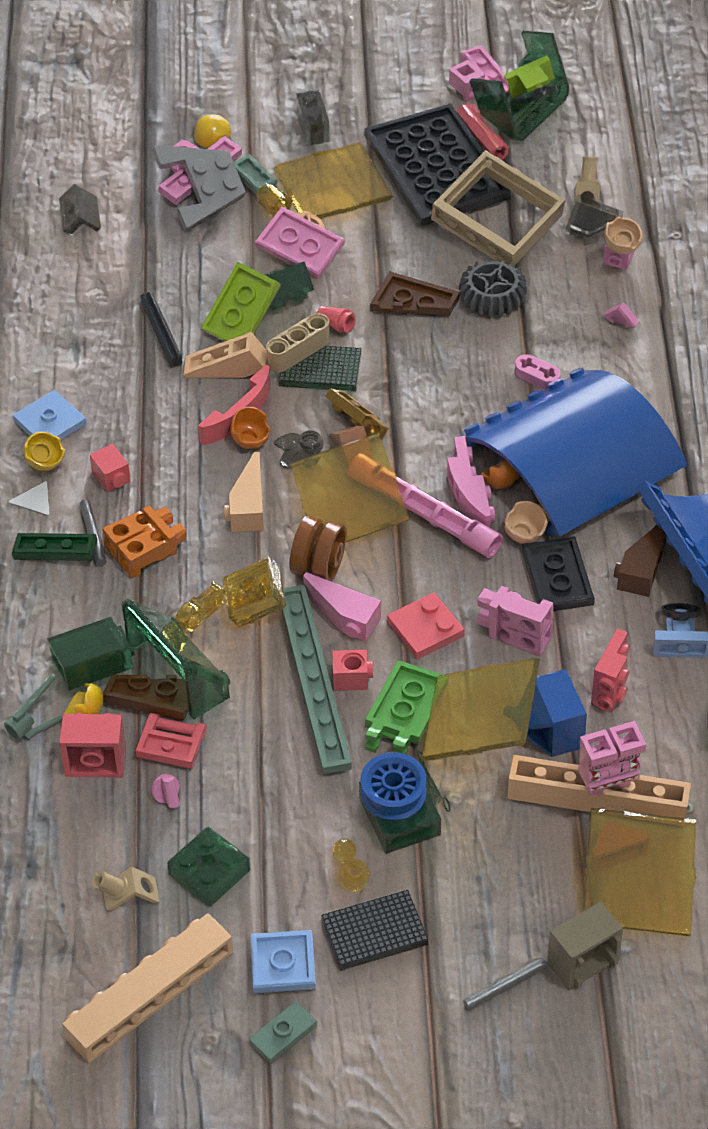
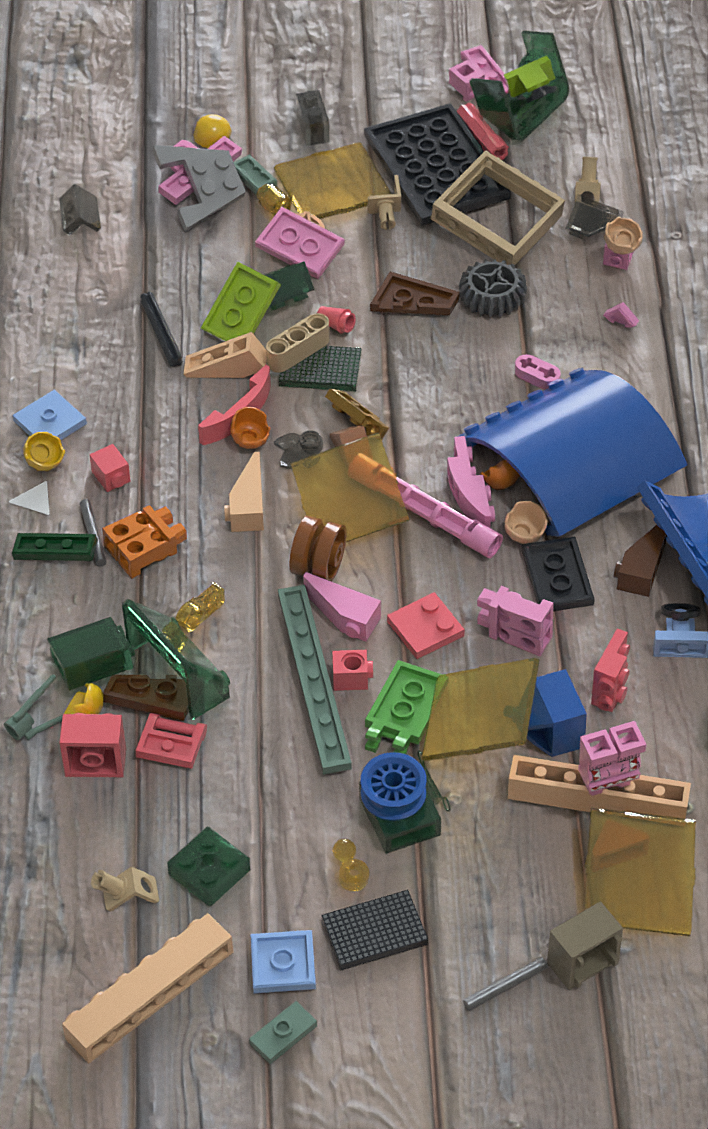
(166, 790): bright pink plate -> none
(254, 592): clear yellow brick -> none
(386, 205): none -> tan bracket

